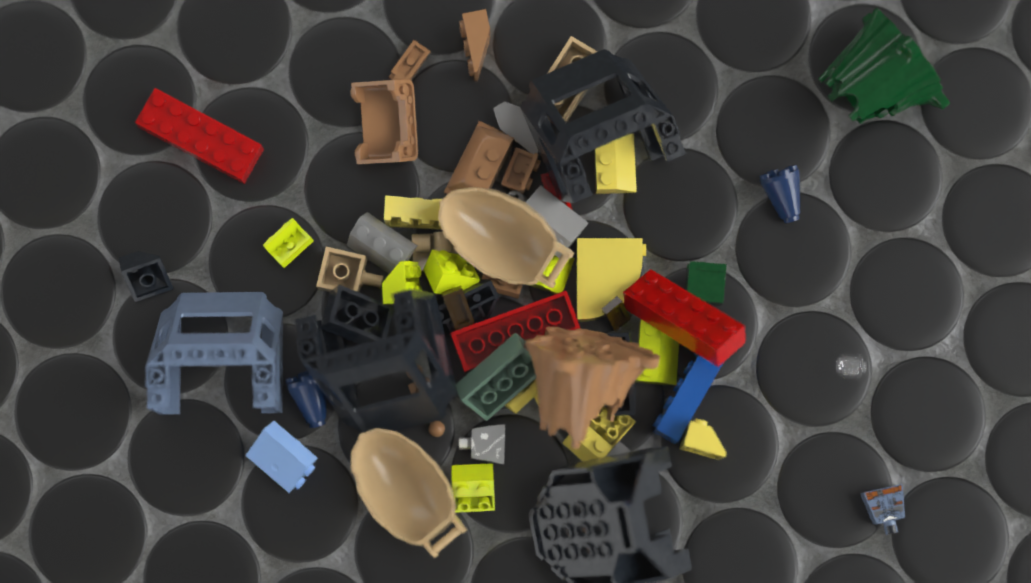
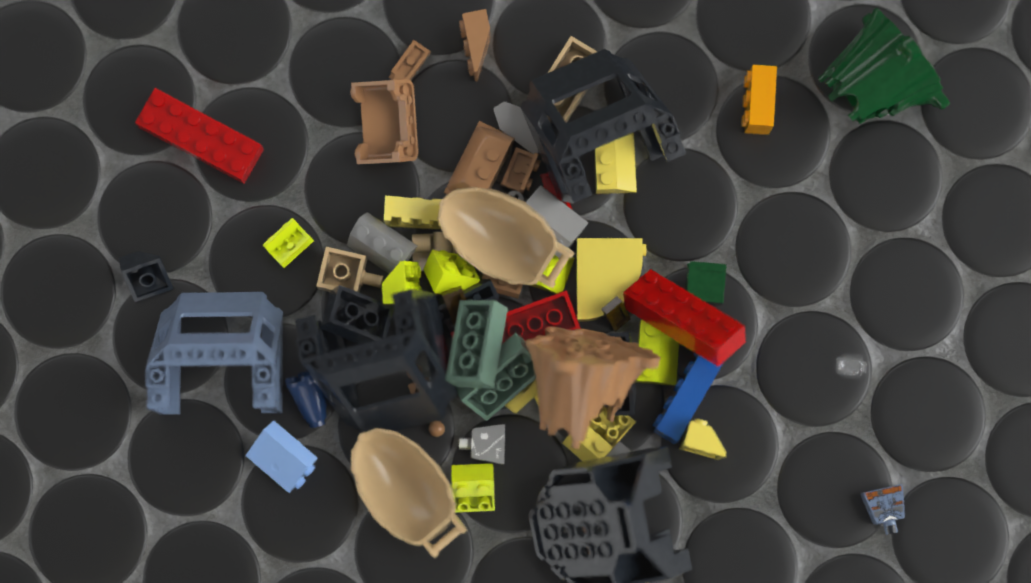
(476, 344): none -> sand green brick
(759, 99): none -> light orange brick
(783, 191): dark blue cone -> none

